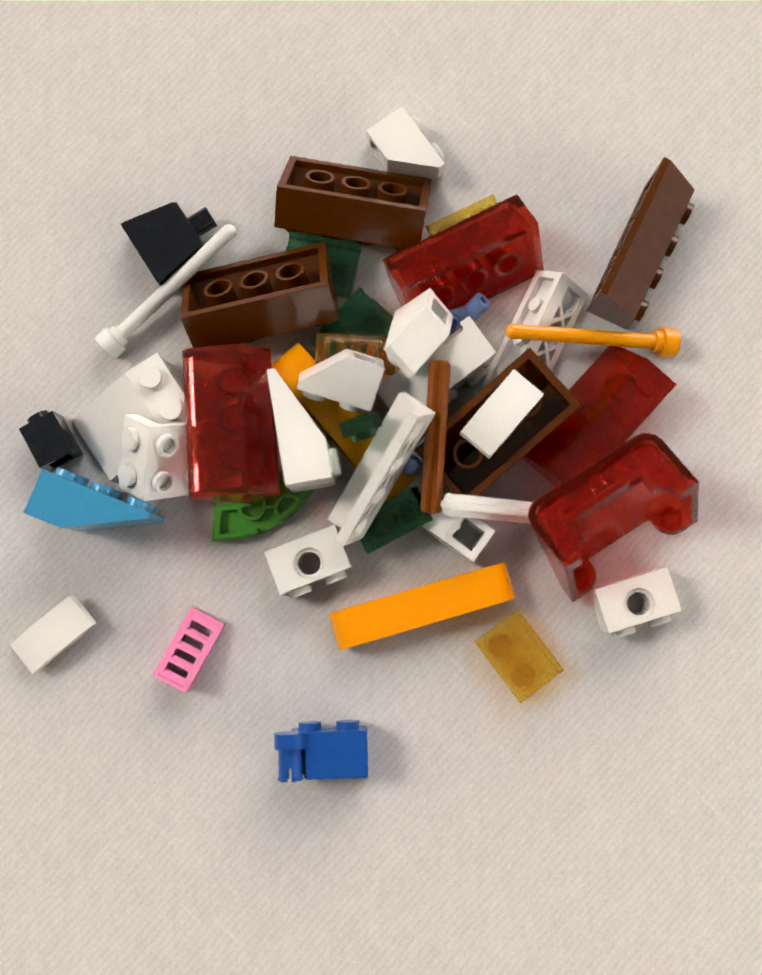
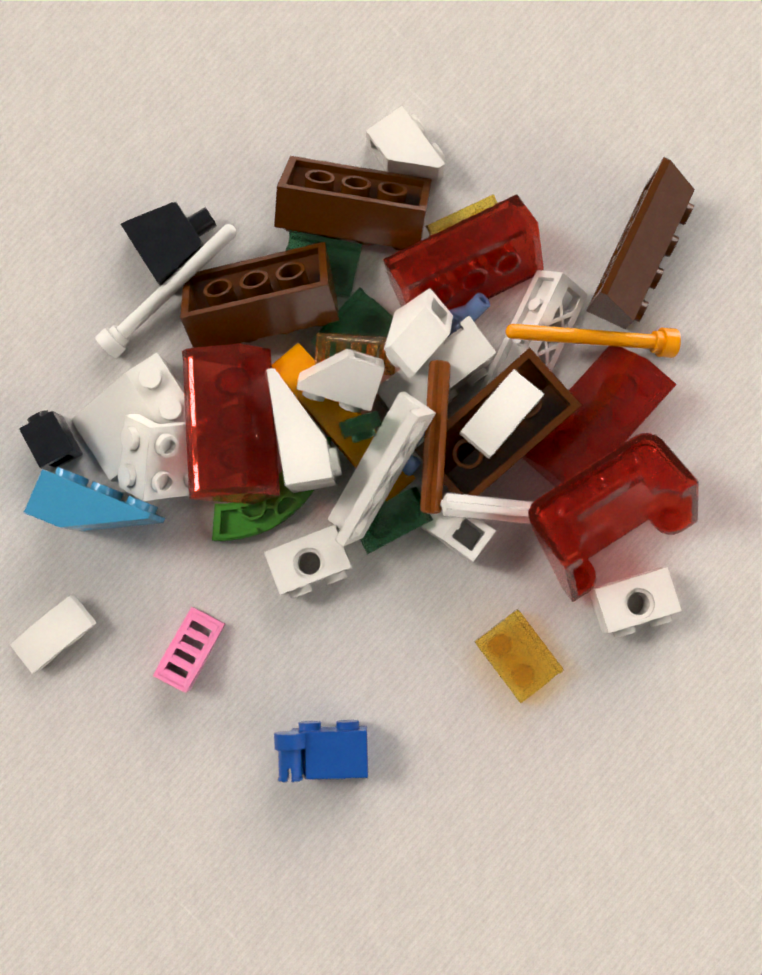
(421, 606): light orange beam -> none

